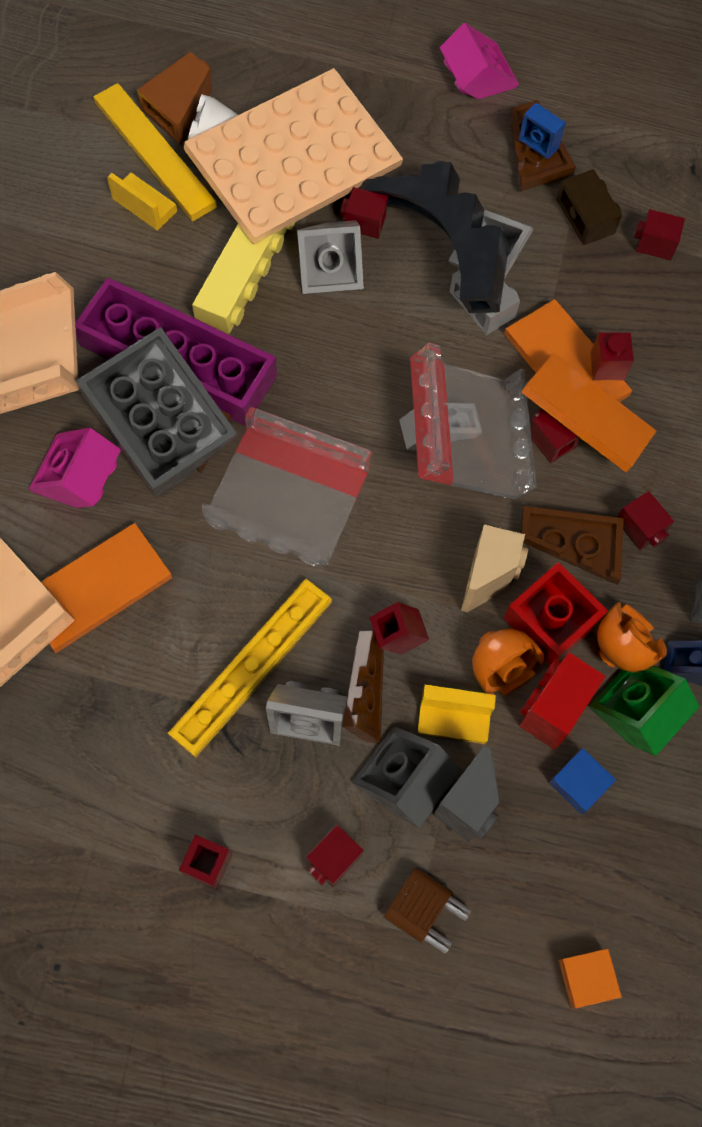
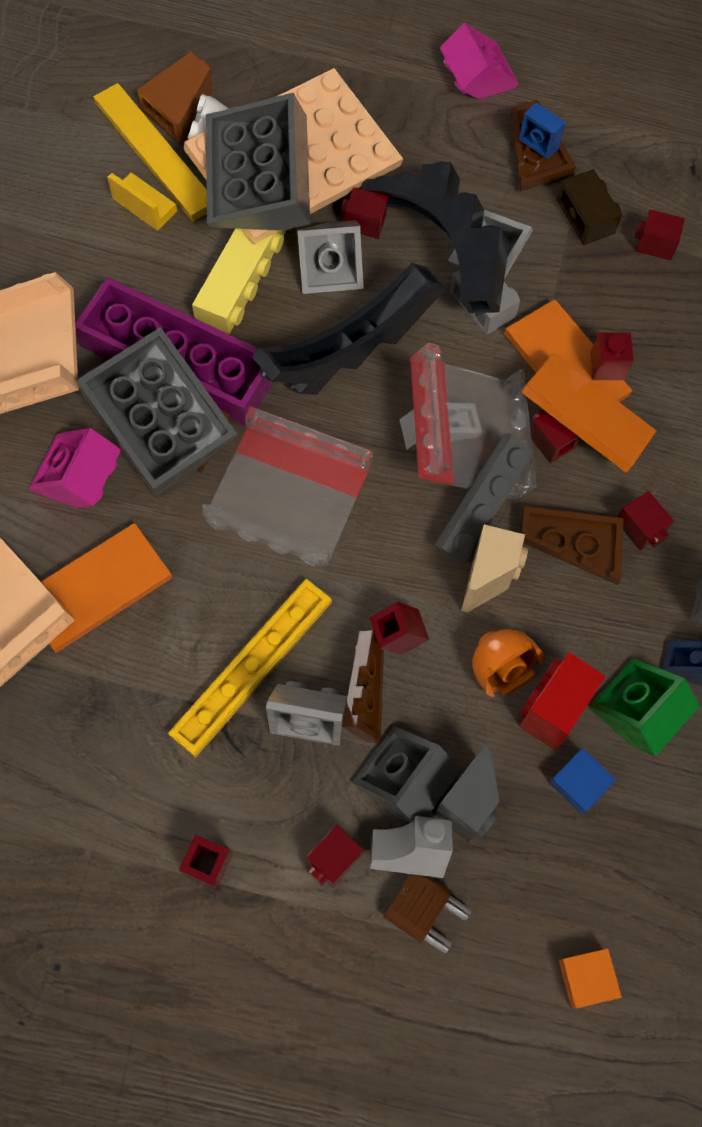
(258, 166): none -> dark grey slope
(386, 319): none -> black arch
(413, 849): none -> light grey arch
(455, 714): yellow panel -> none
(484, 498): none -> dark grey plate
(555, 613): red brick -> none
(627, 640): orange cylinder -> none

